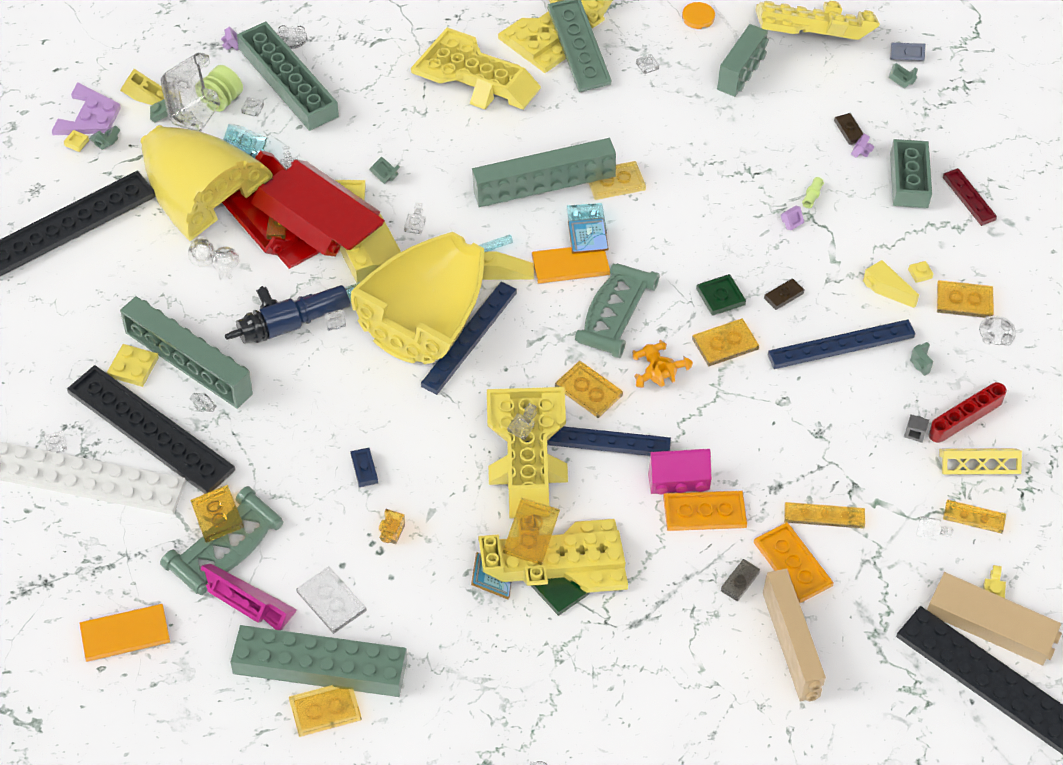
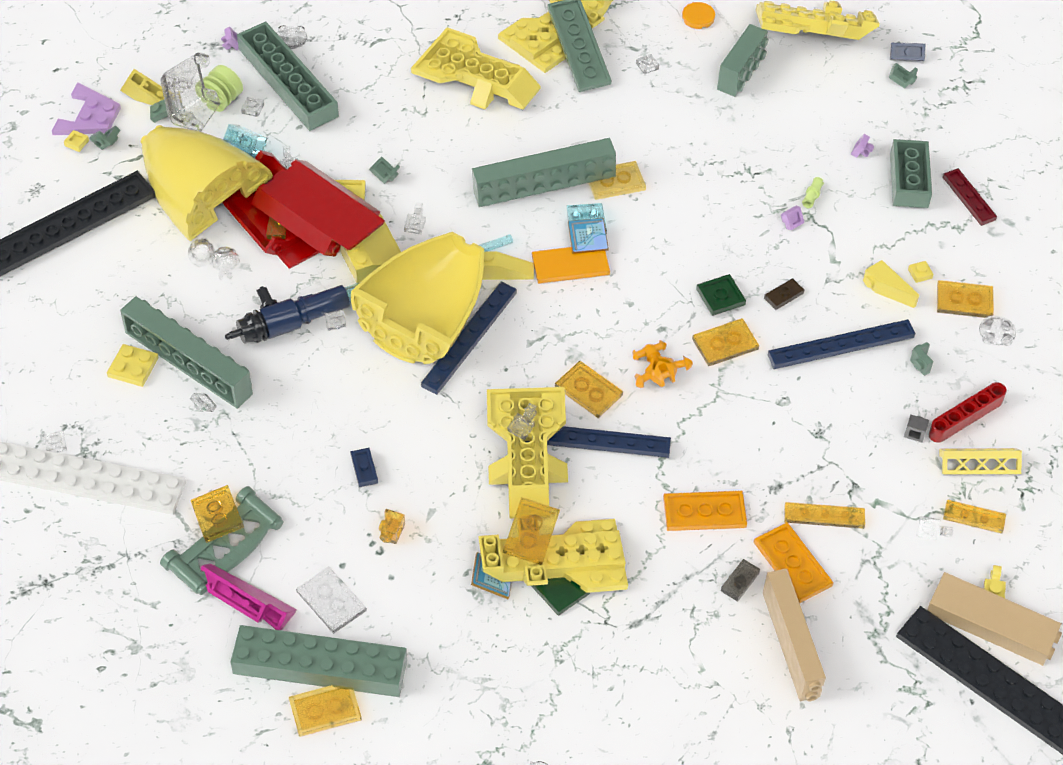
(124, 632): light orange tile -> none
(151, 430): black plate -> none
(609, 339): sand green piece -> none
(680, 471): dark pink slope -> none
(849, 128): dark brown plate -> none

